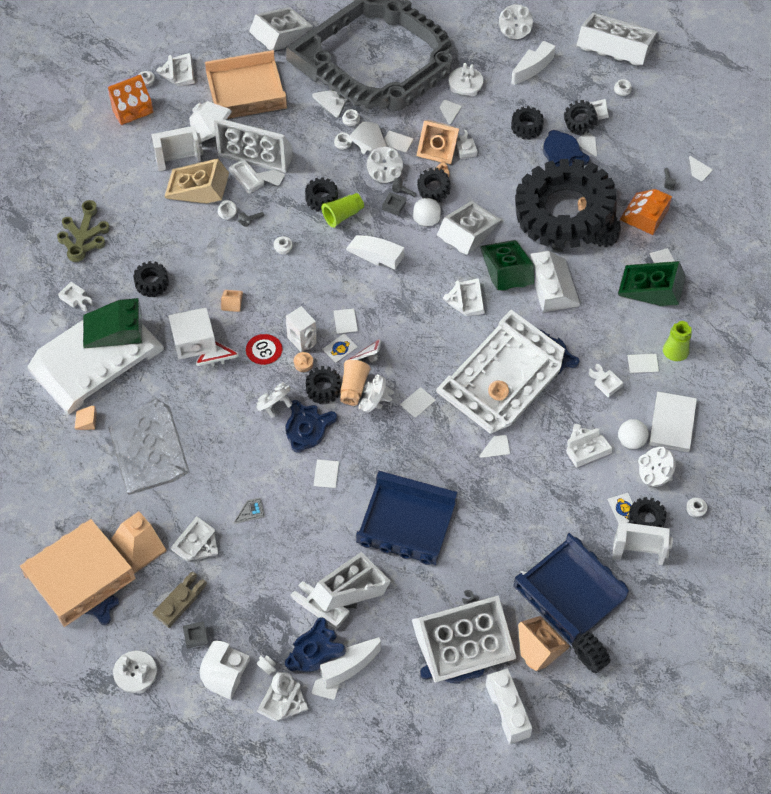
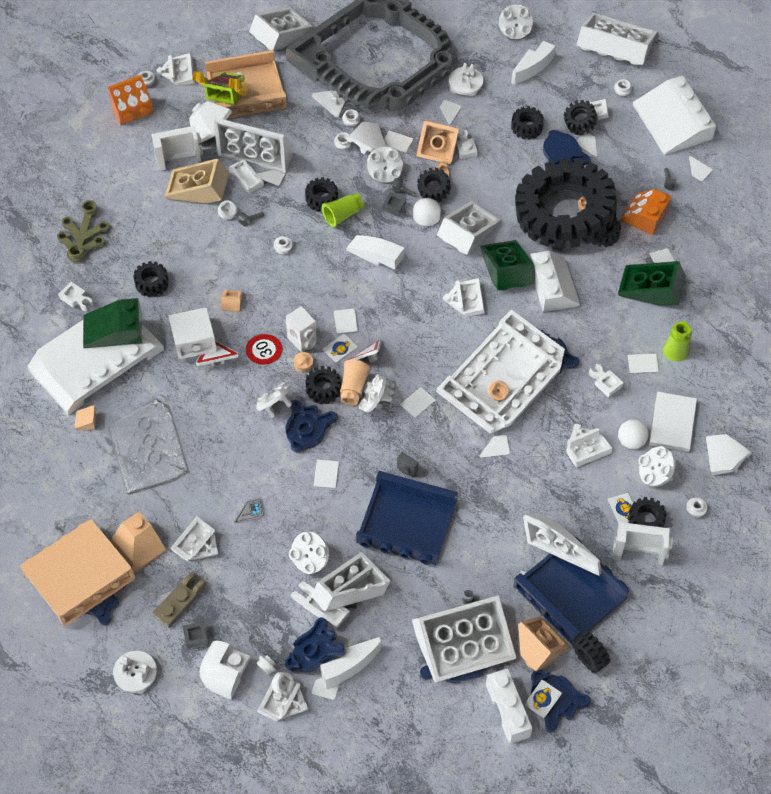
(224, 87): none -> torso
(302, 546): none -> white plate
(407, 464): none -> dark grey plate
(542, 698): none -> white sticker
(553, 538): none -> white wedge
(566, 704): none -> dark blue tile
(675, 116): none -> white slope
(725, 454): none -> white slope

